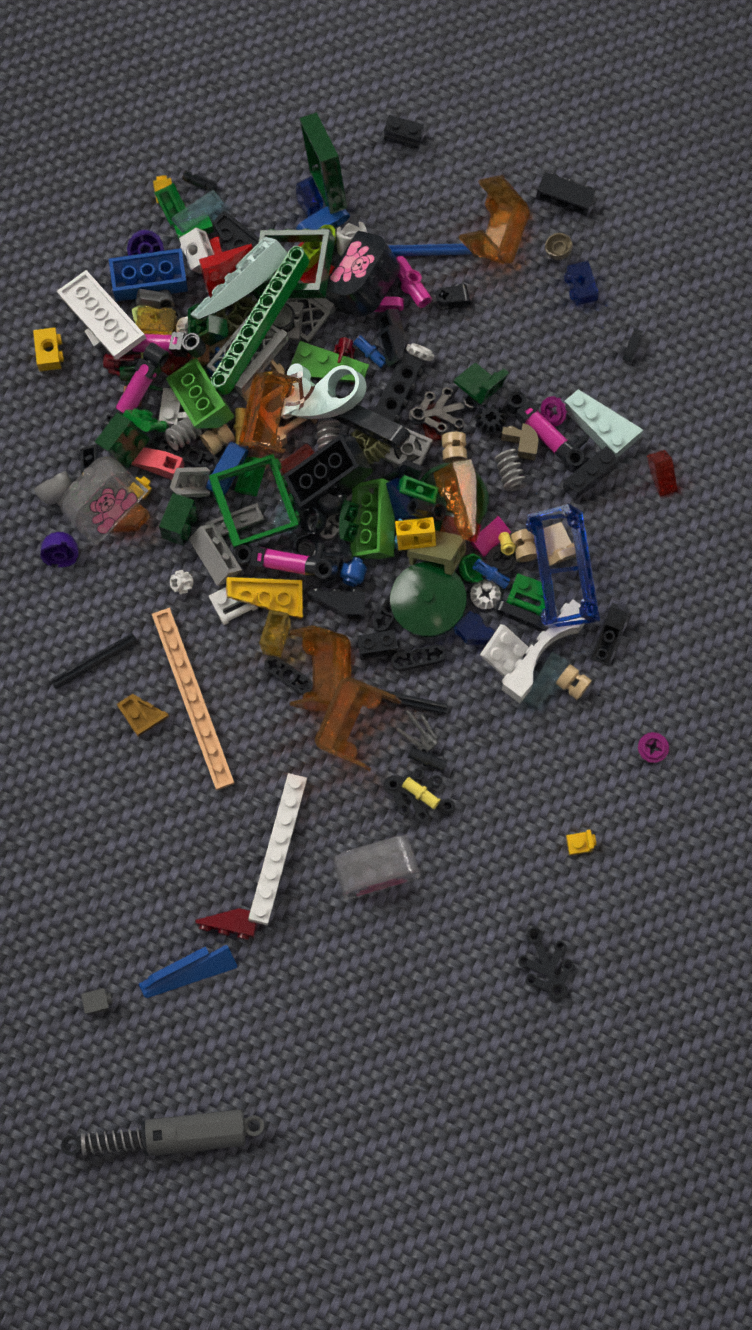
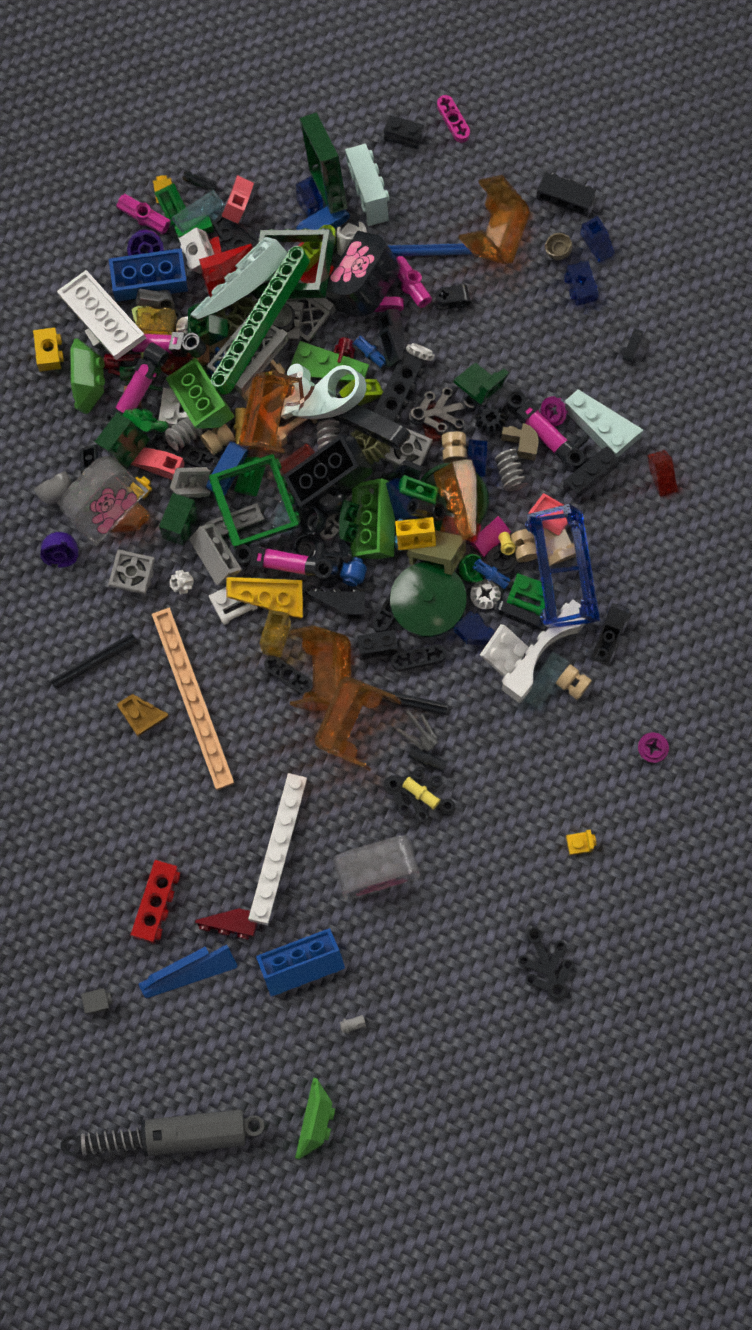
(86, 376): none -> bright green wedge
(132, 573): none -> light grey piece
(151, 219): none -> dark pink piece
(159, 871): none -> red brick
(237, 199): none -> coral slope
(300, 962): none -> blue slope
(316, 1121): none -> bright green wedge
(352, 1024): none -> light grey pin
(368, 184): none -> light aqua wedge
(373, 391): none -> lime slope
(453, 126): none -> dark pink beam
(478, 454): none -> clear blue slope
(554, 525): none -> coral tile
(597, 239): none -> clear blue slope

